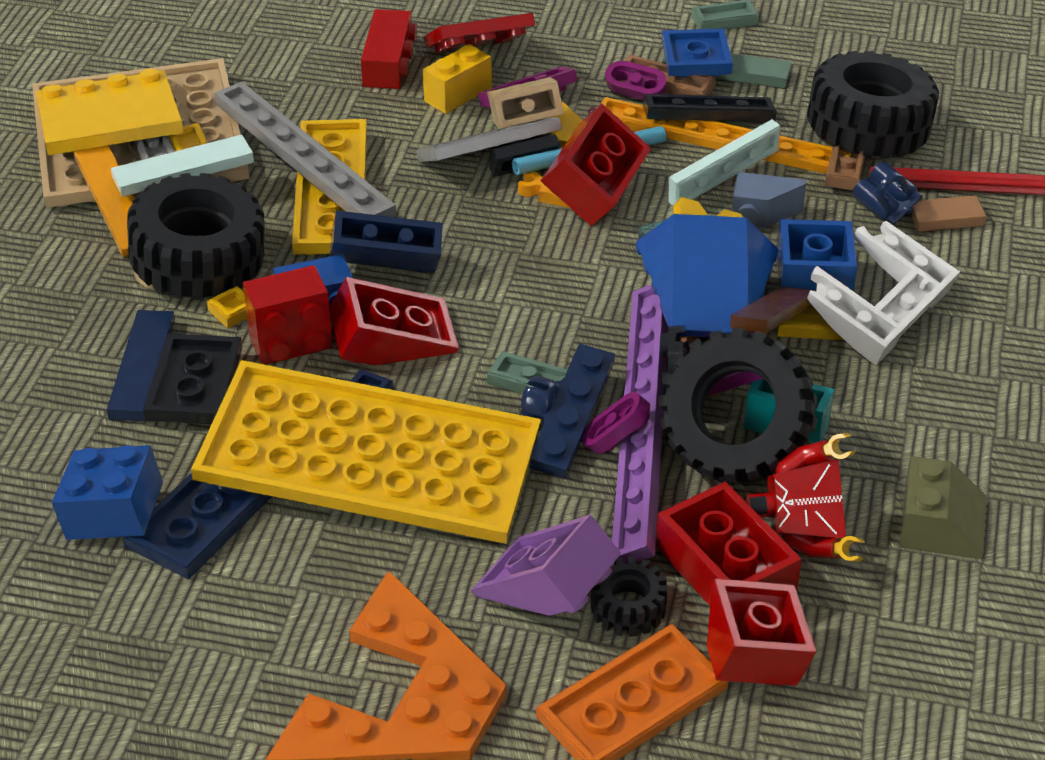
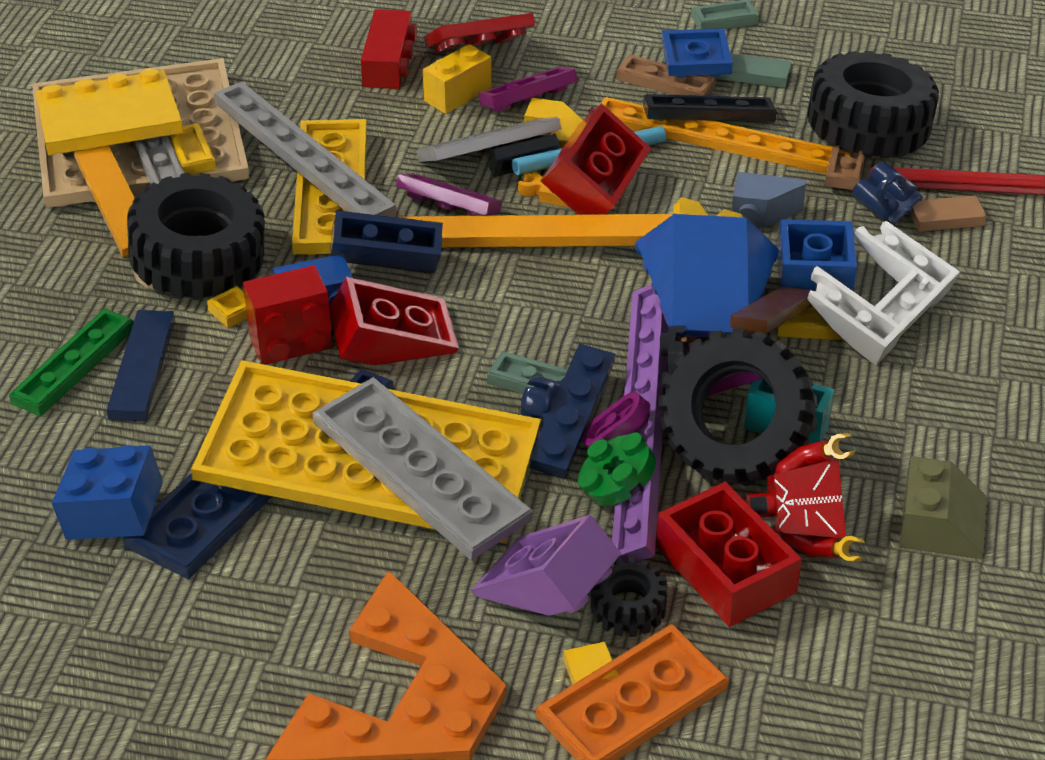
(71, 362): none -> green tile
(192, 378): black plate -> none
(205, 158): light aqua tile -> none
(423, 468): none -> light grey tile
(448, 195): none -> magenta plate
(525, 102): tan brick -> none
(544, 230): none -> light orange tile
(585, 660): none -> yellow tile
(616, 468): none -> green plate
(637, 77): magenta plate -> none
(724, 162): light aqua tile -> none
(758, 633): red slope -> none

